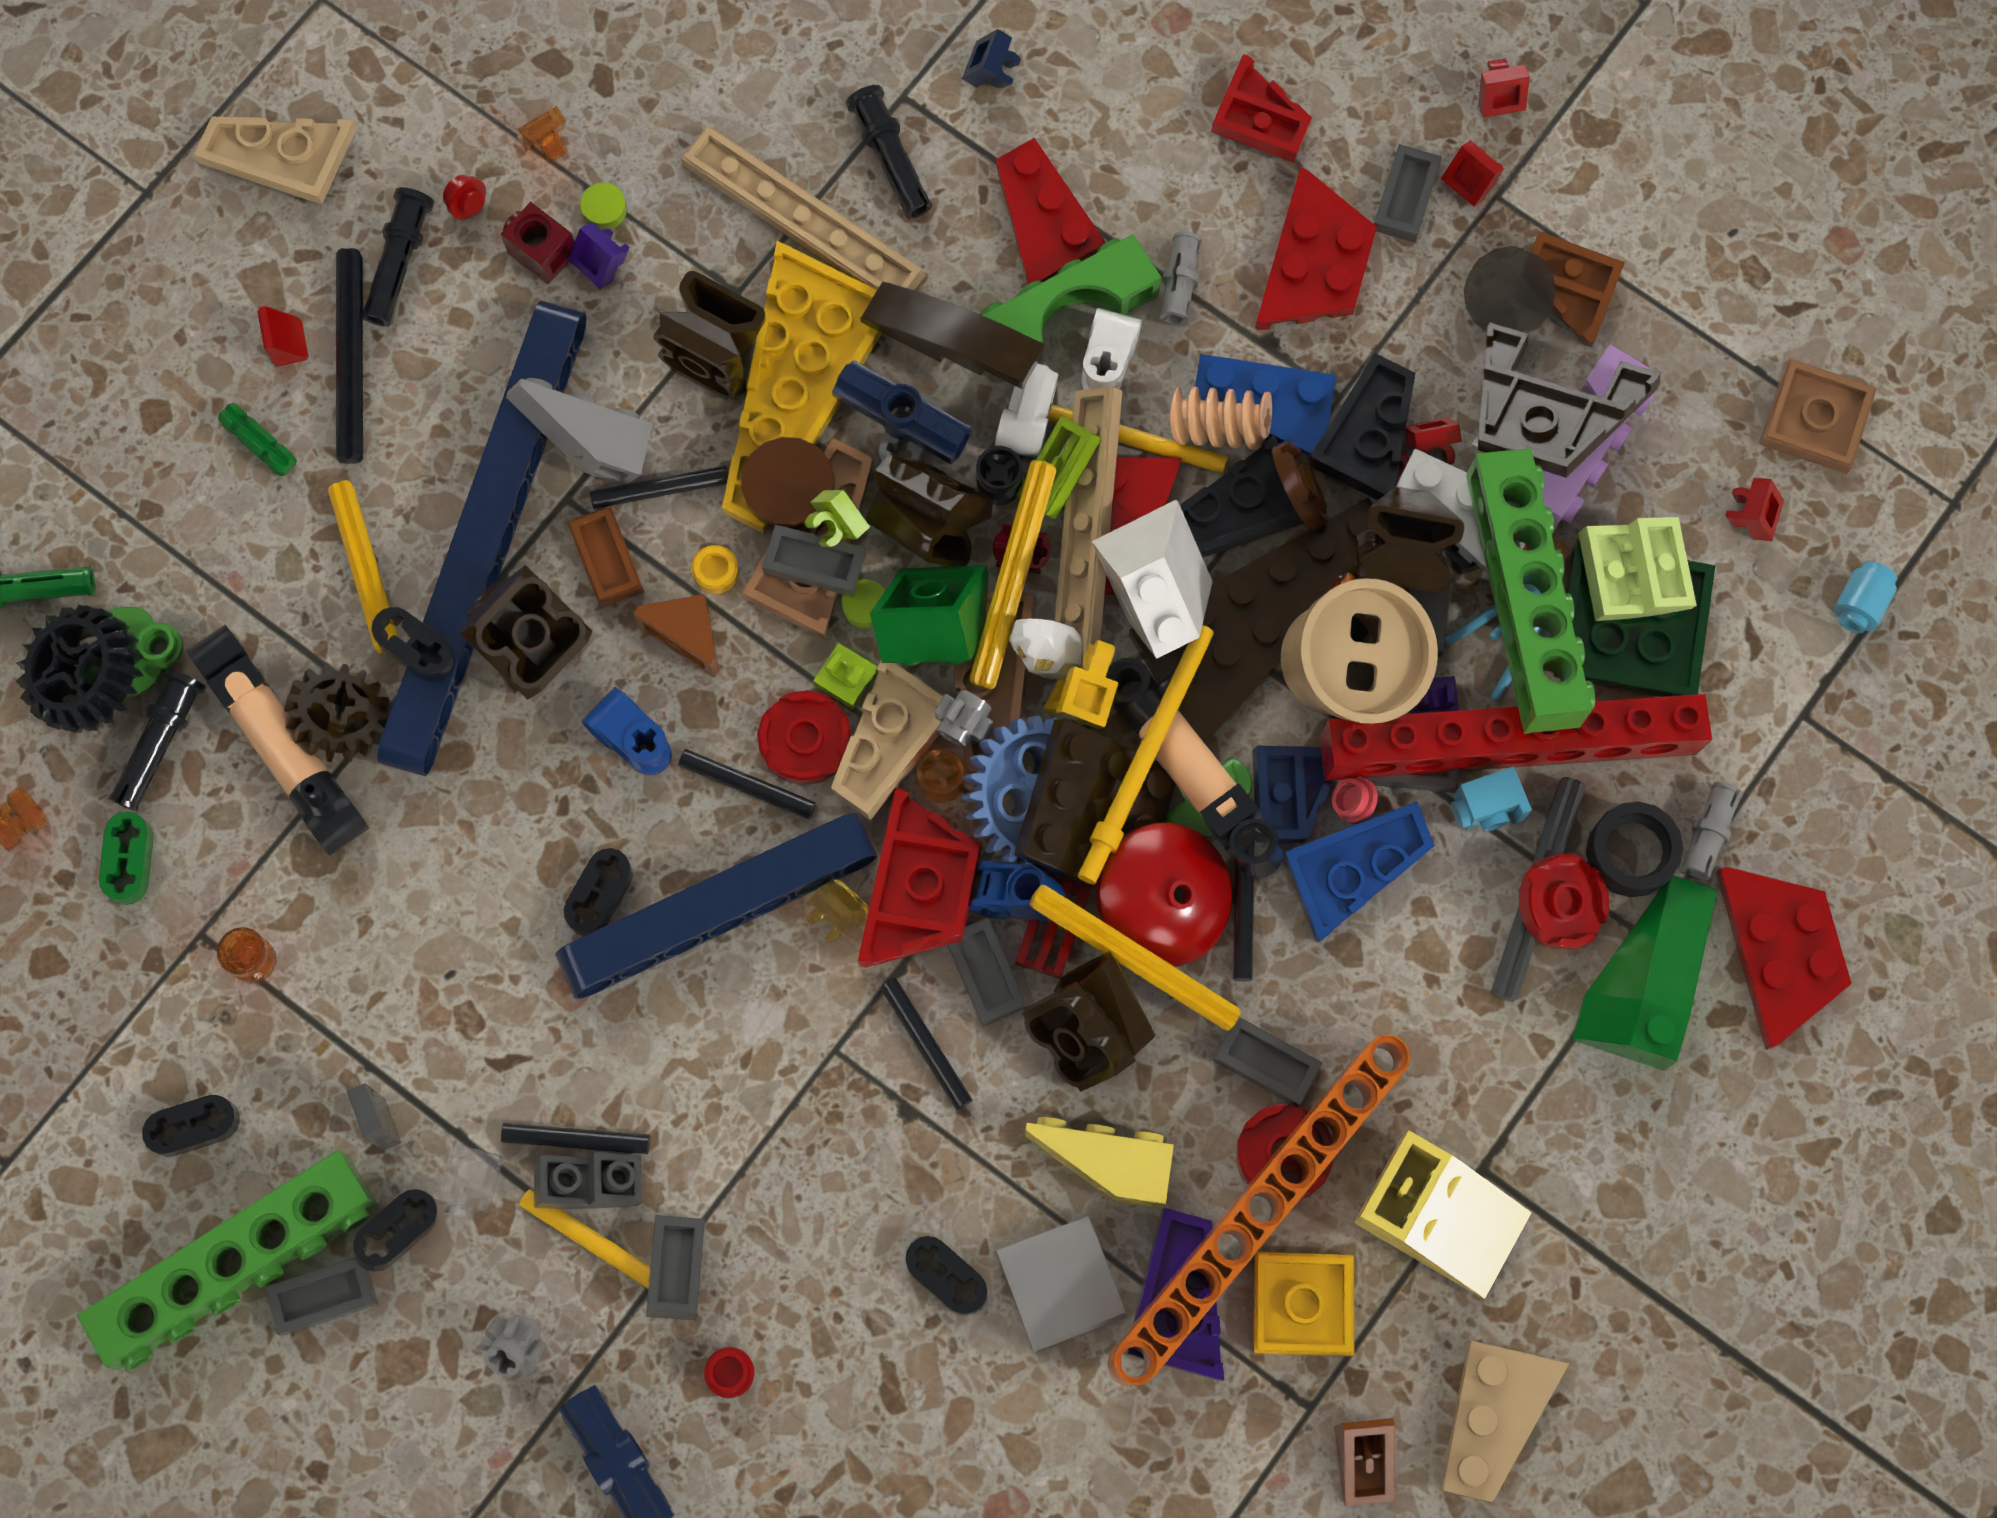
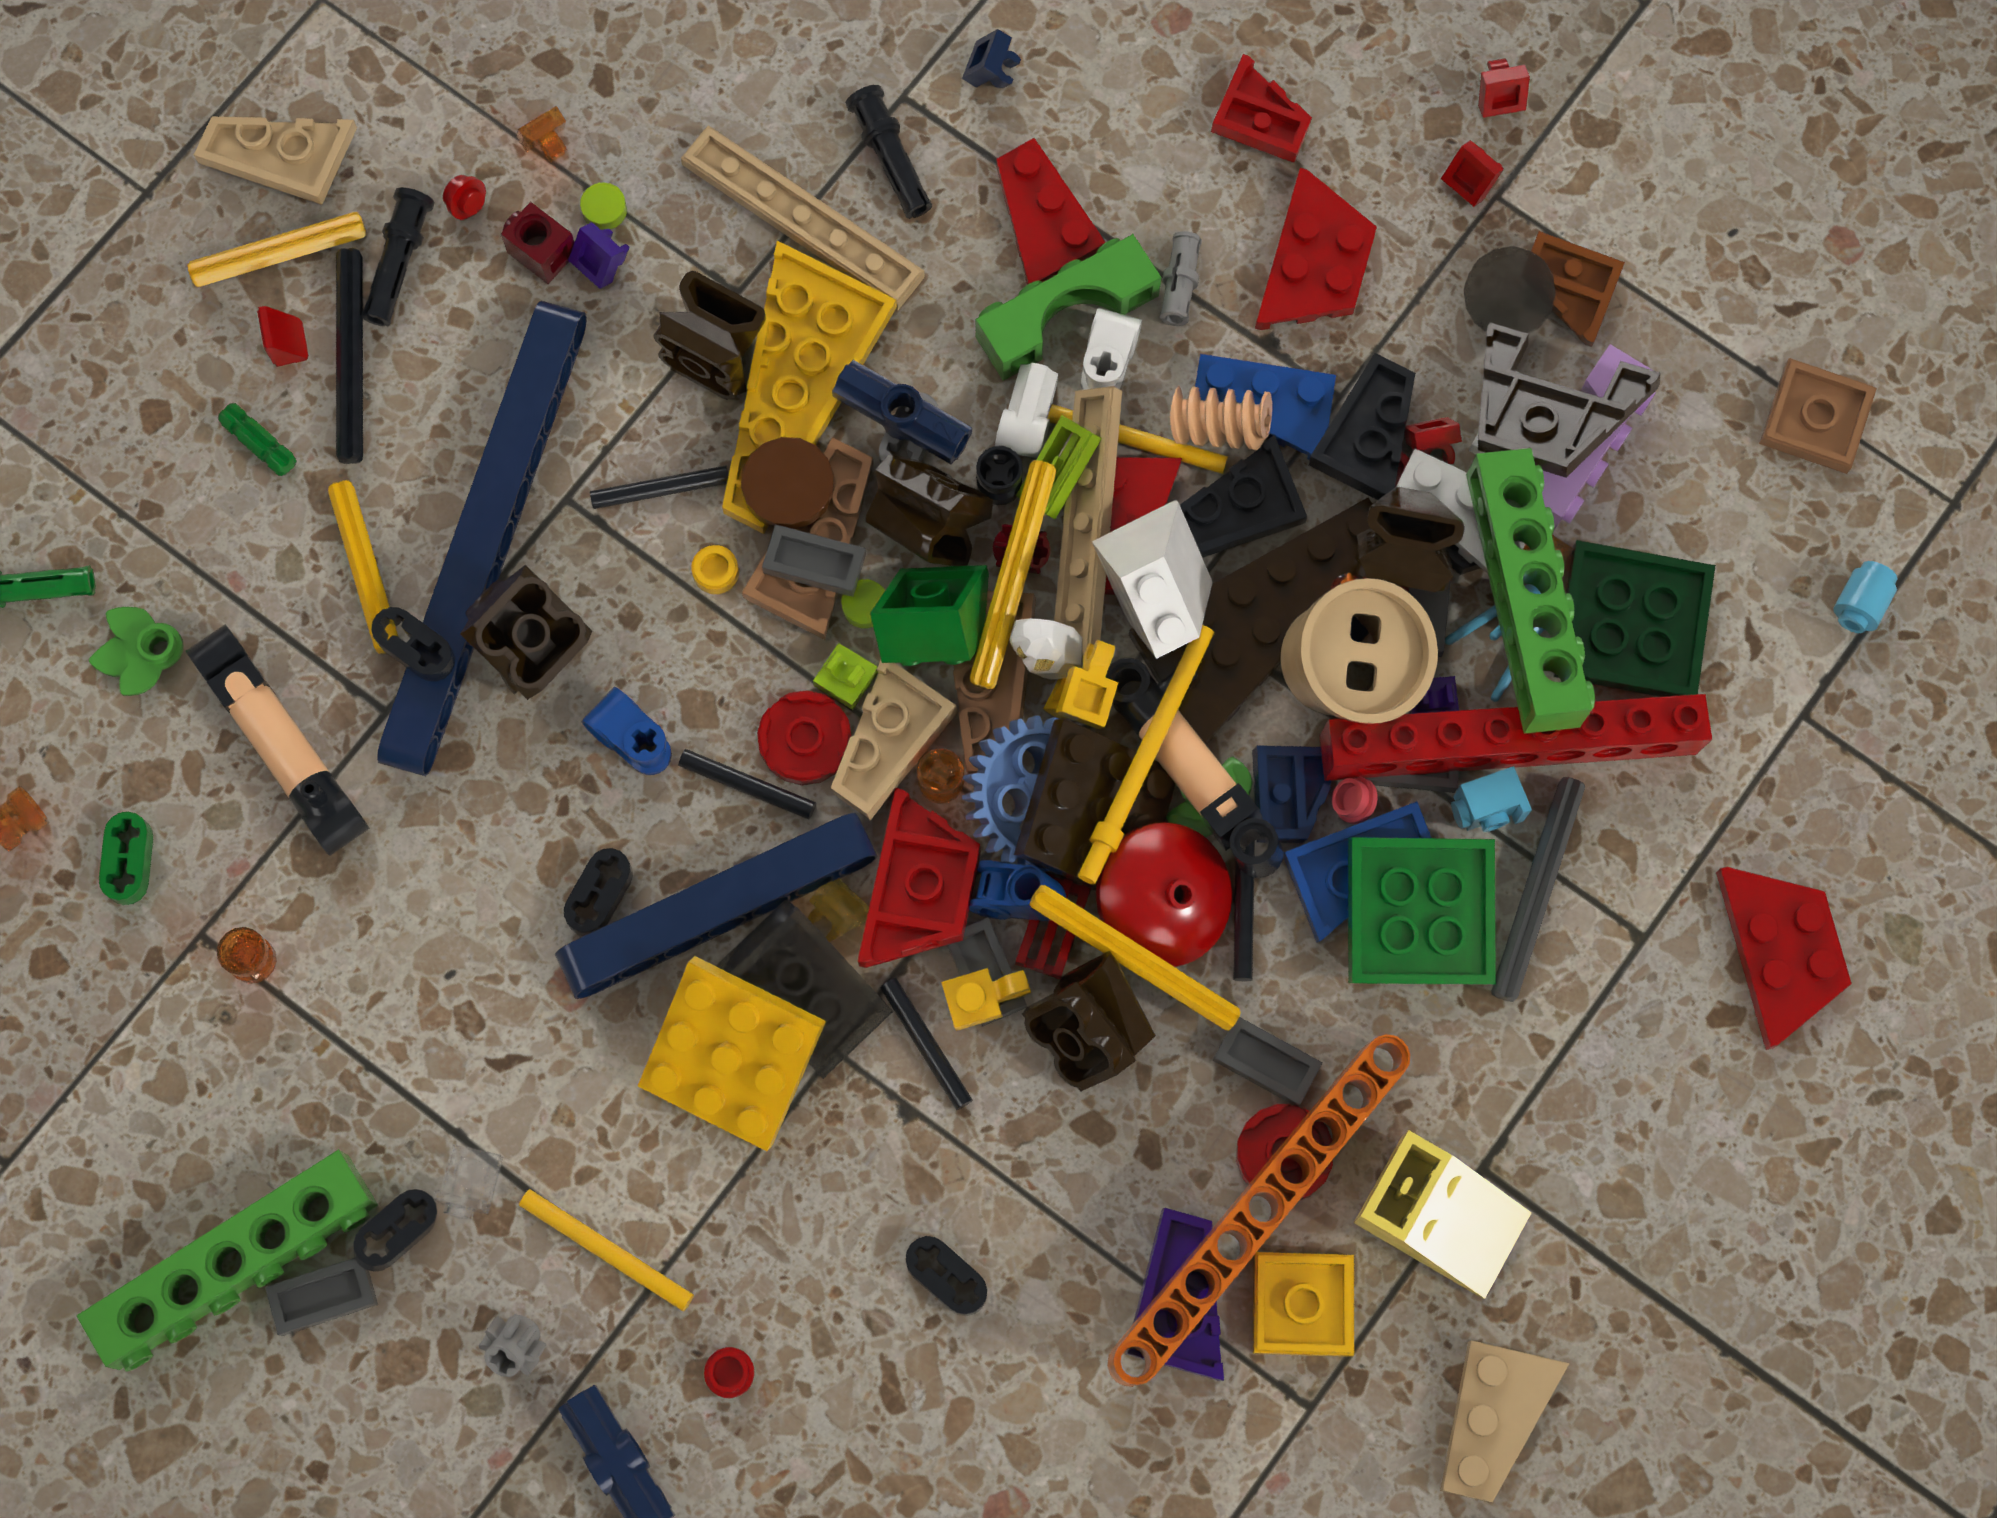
(96, 671): black gear -> none
(165, 719): black pin -> none
(195, 1136): black beam -> none
(276, 249): none -> yellow axle
(313, 713): dark brown gear -> none
(373, 1117): dark grey tile -> none
(575, 1138): black bar -> none
(587, 1182): dark grey slope -> none
(590, 435): light grey slope -> none
(605, 557): dark orange tile -> none
(675, 1268): dark grey tile -> none
(682, 627): dark orange slope -> none
(731, 1053): none -> yellow plate
(803, 968): none -> clear smoke slope
(840, 516): lime tile -> none
(953, 333): dark brown slope -> none
(963, 719): light grey gear -> none
(976, 997): none -> yellow plate
(1061, 1283): light grey slope -> none
(1117, 1166): light yellow slope -> none
(1300, 485): reddish brown tile -> none
(1366, 1461): dark orange slope -> none
(1407, 193): dark grey tile -> none
(1421, 911): none -> green plate
(1563, 901): red tile -> none
(1637, 569): yellowish green slope -> none
(1650, 983): green wedge -> none
(1656, 821): black tyre -> none
(1711, 830): light grey pin -> none
(1761, 508): red tile -> none

